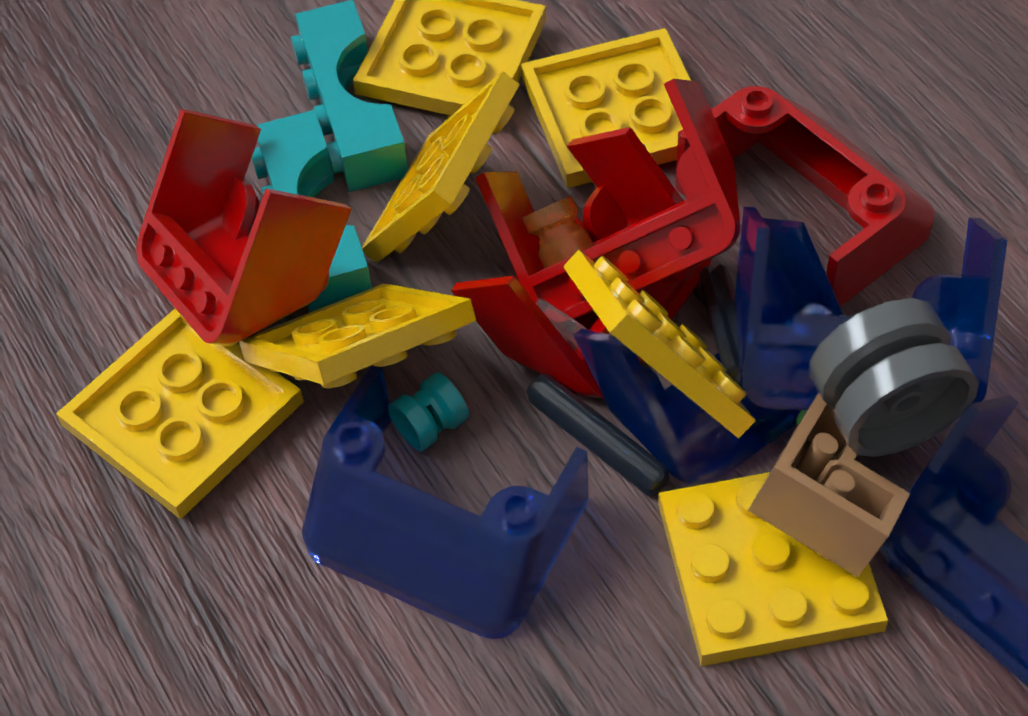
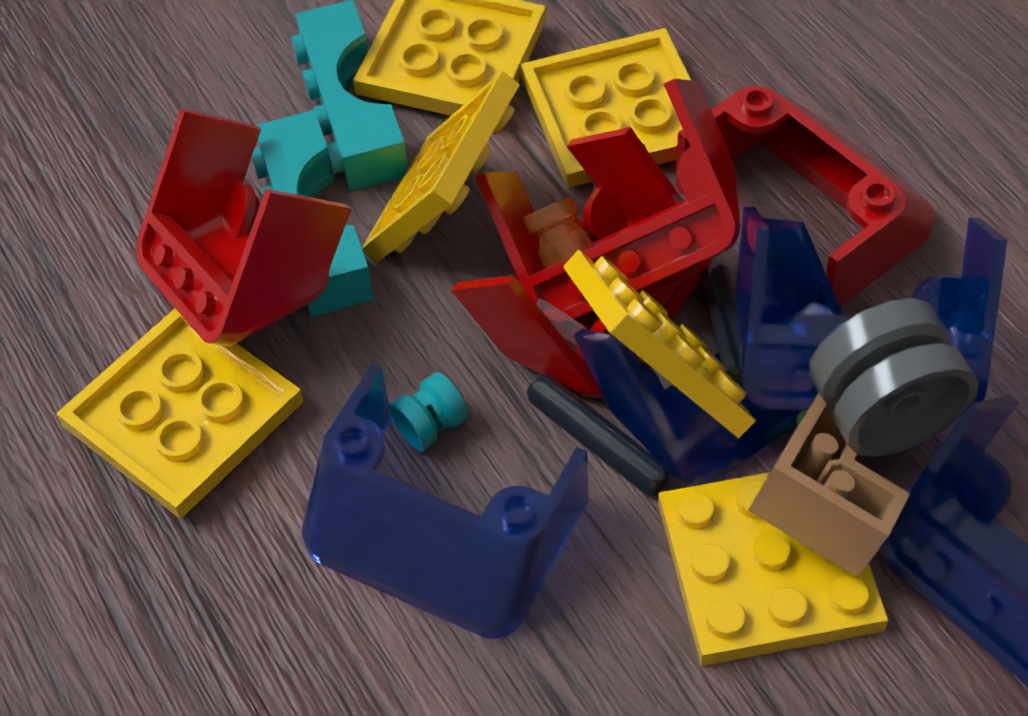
(358, 333): yellow plate -> none

